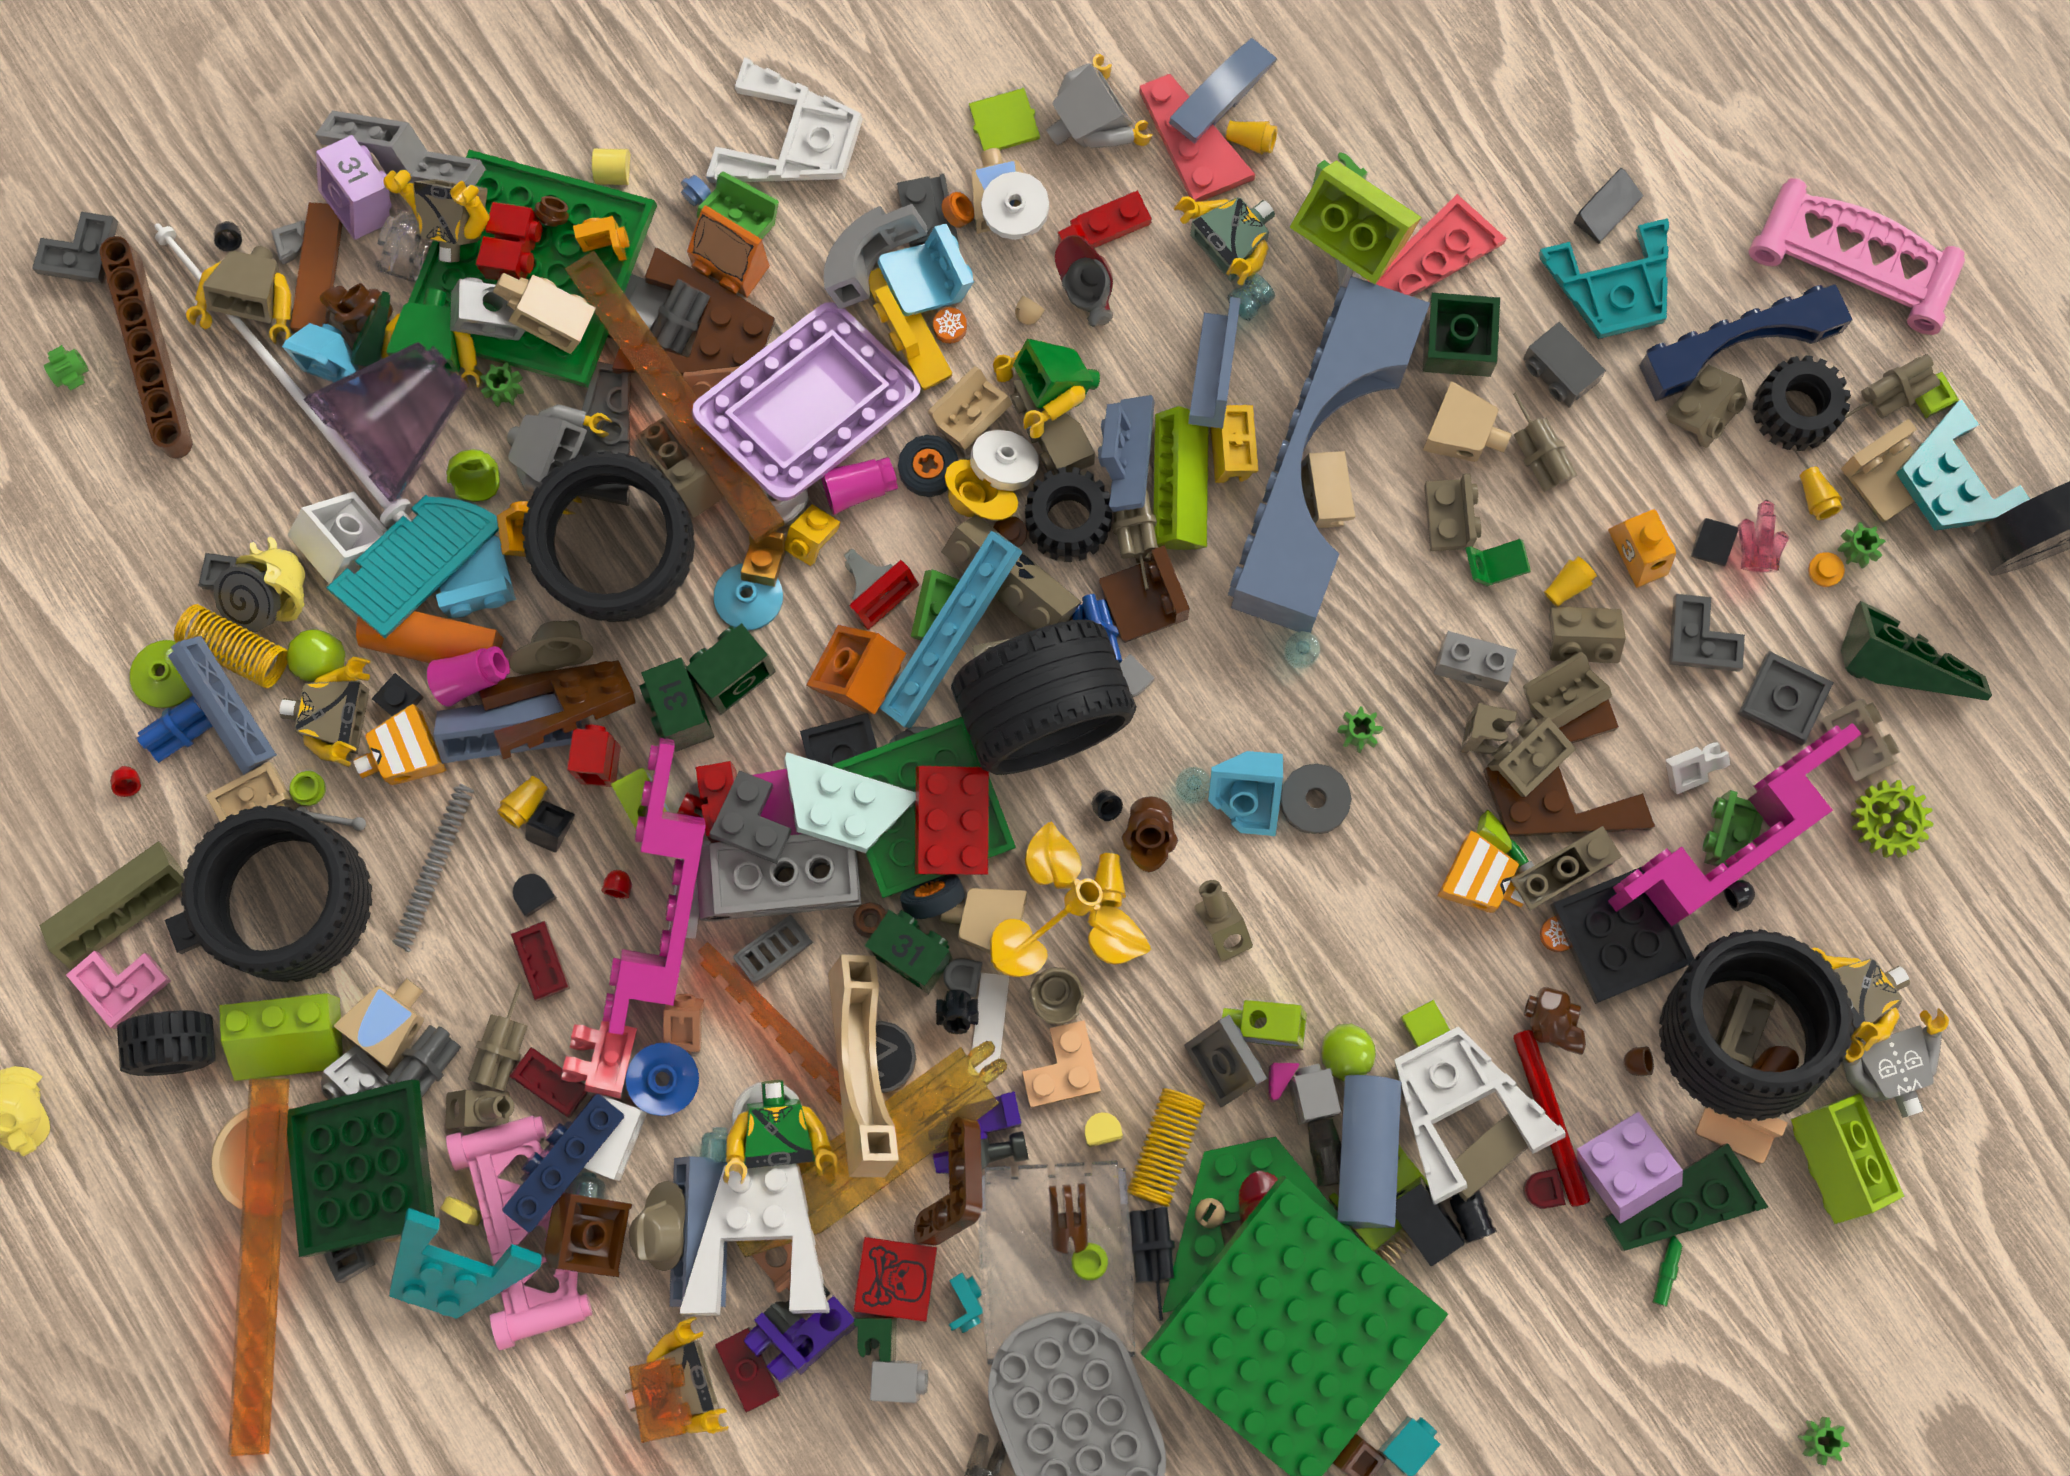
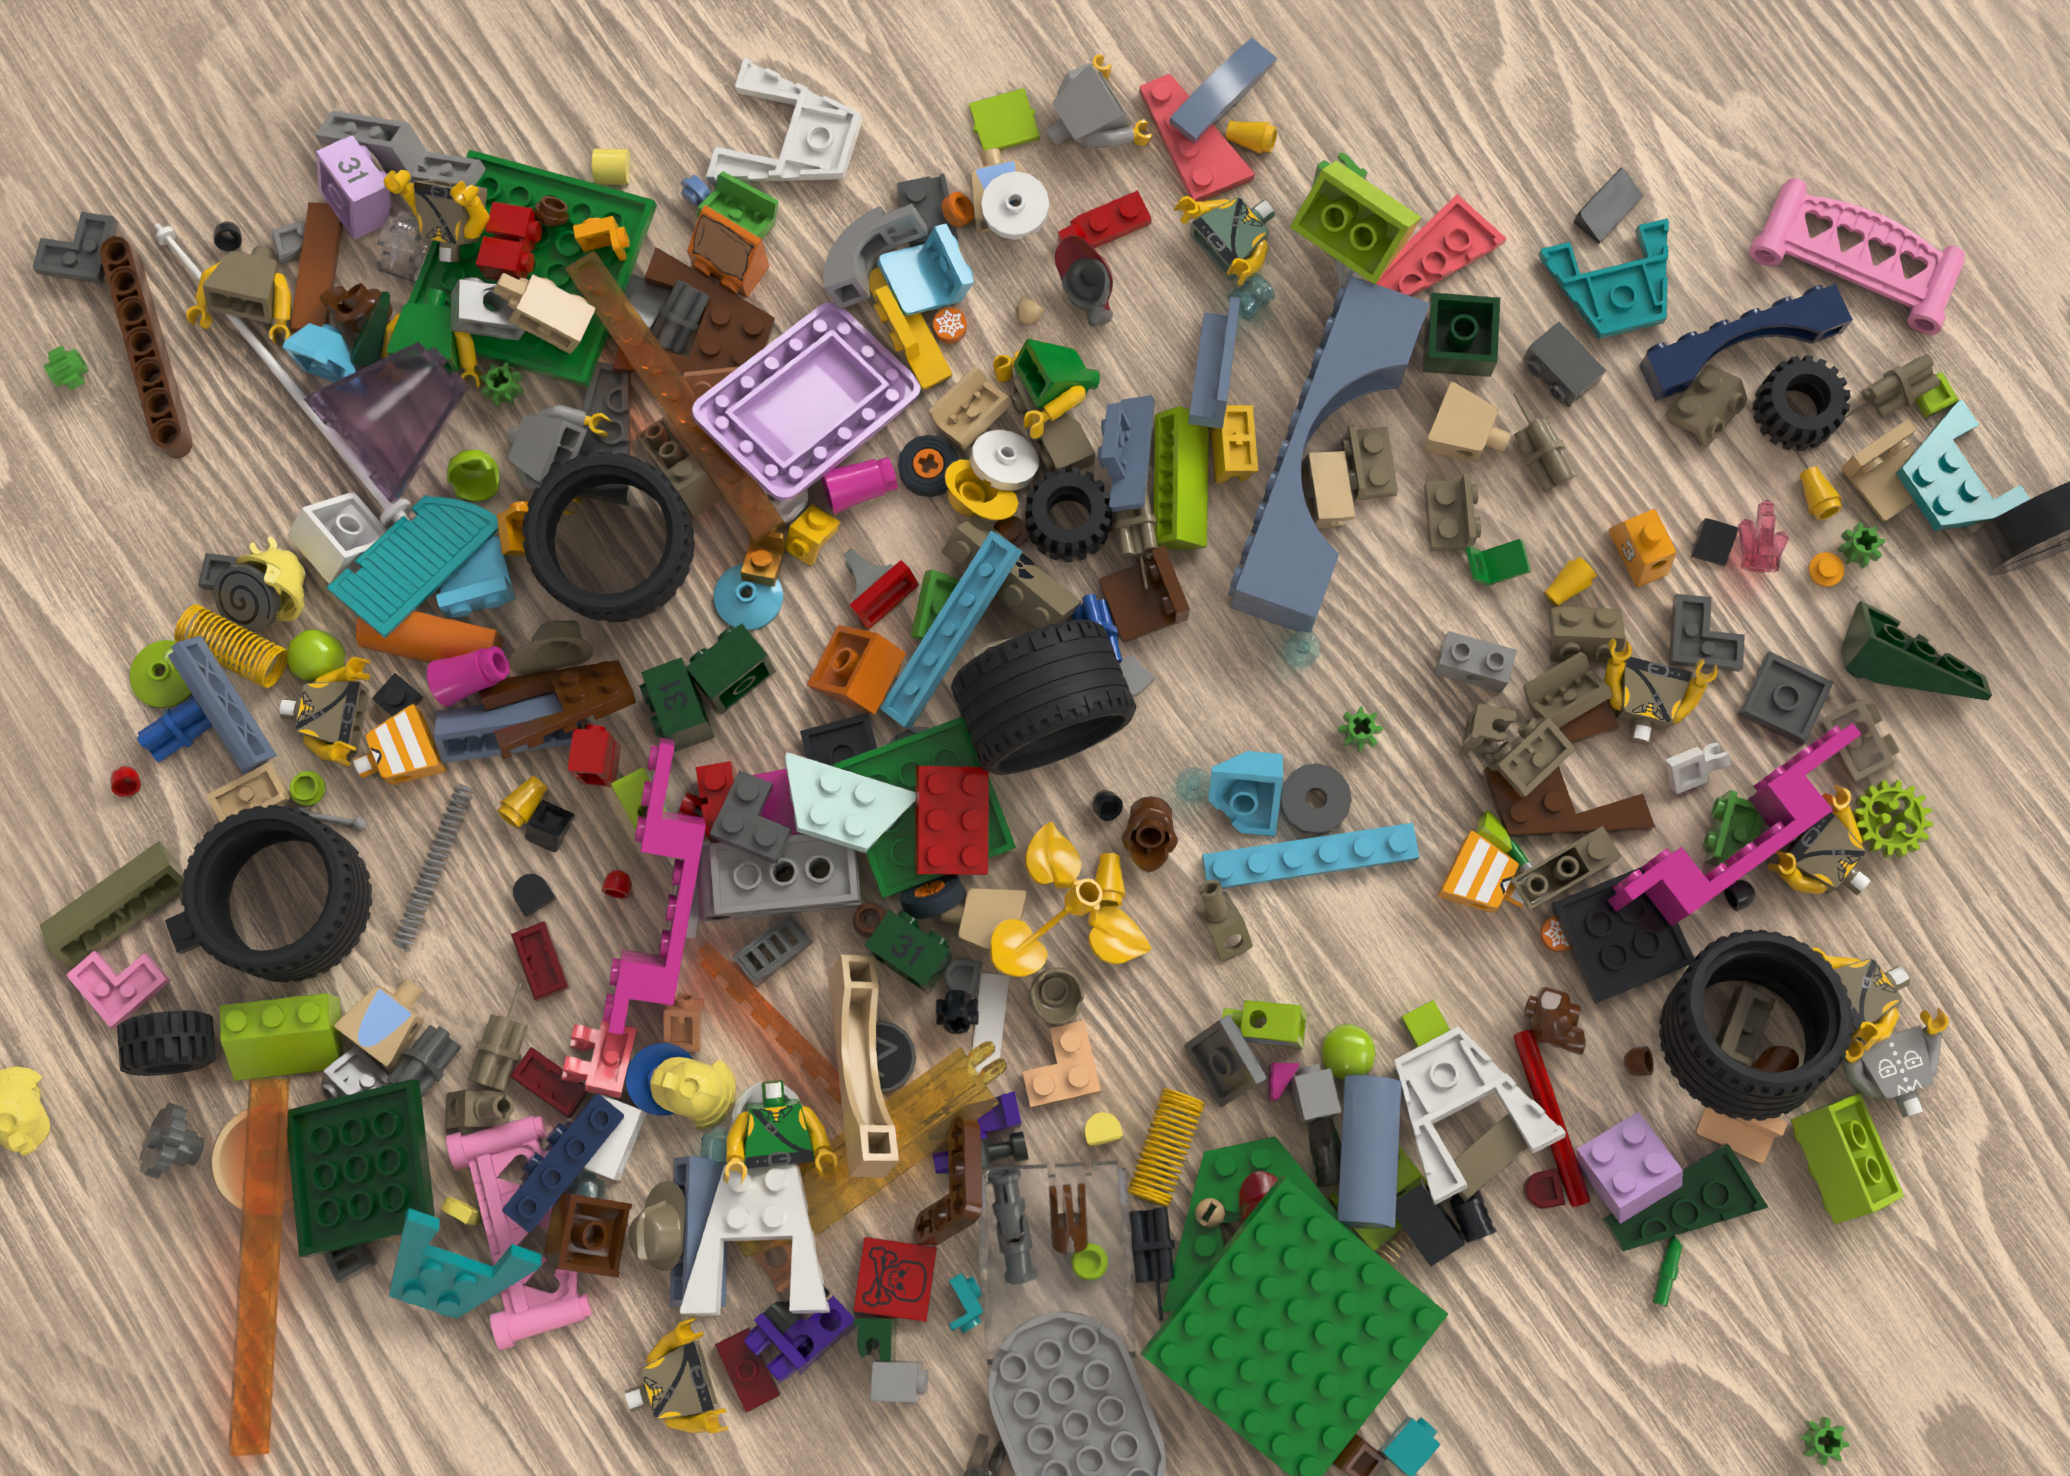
(169, 1142): none -> dark grey plant
(659, 1399): clear orange bracket -> none
(695, 1090): none -> light yellow helmet
(1010, 1224): none -> dark grey piece
(1312, 856): none -> medium azure plate
(1370, 462): none -> dark tan bracket
(1651, 692): none -> torso
(1825, 852): none -> torso

